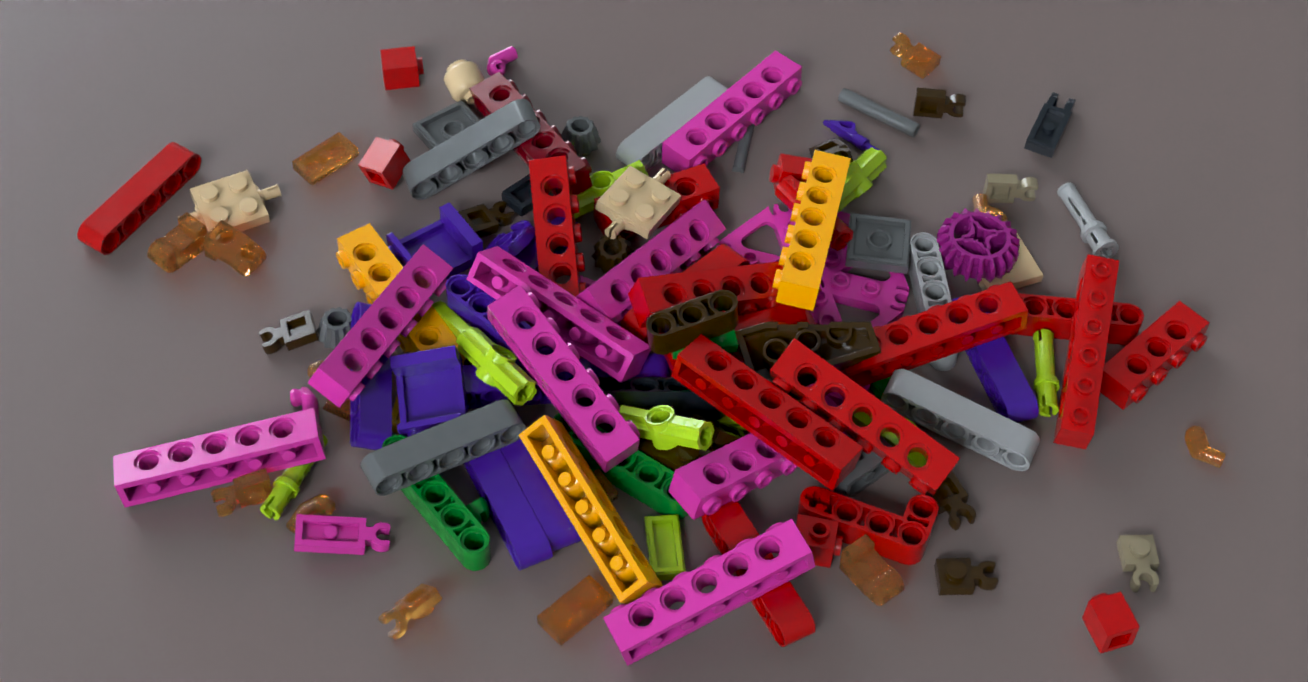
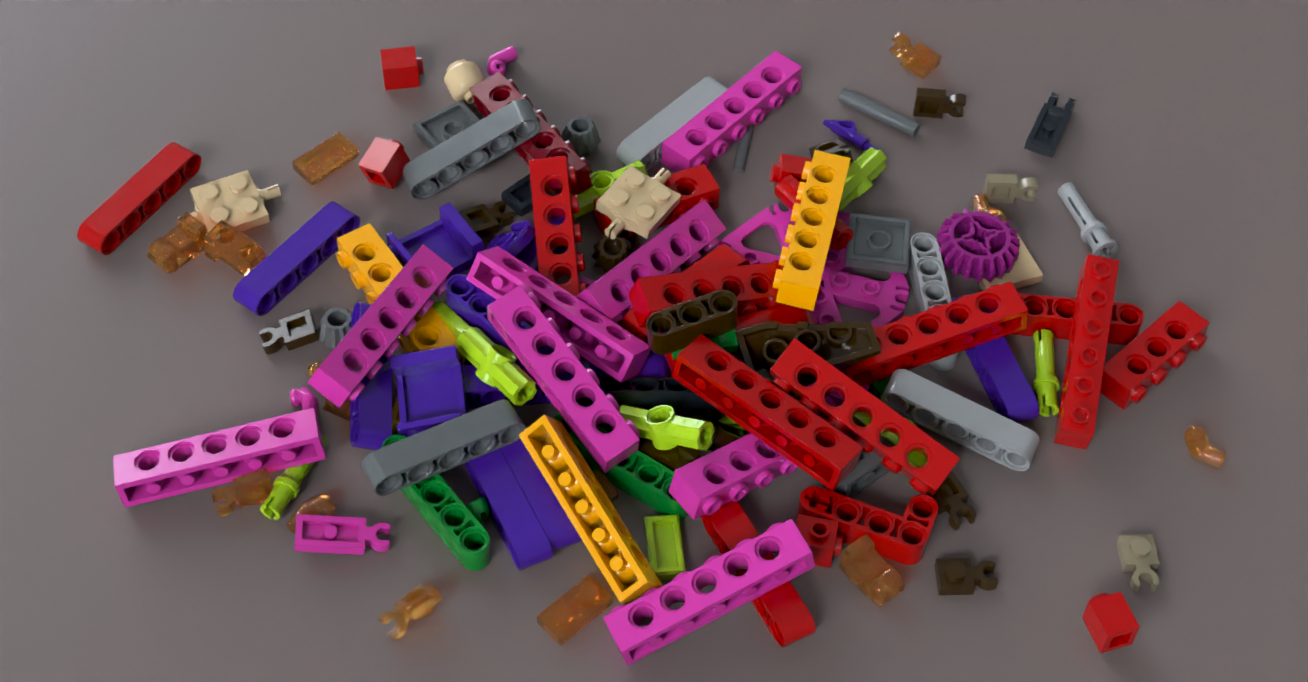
(295, 259): none -> dark purple beam

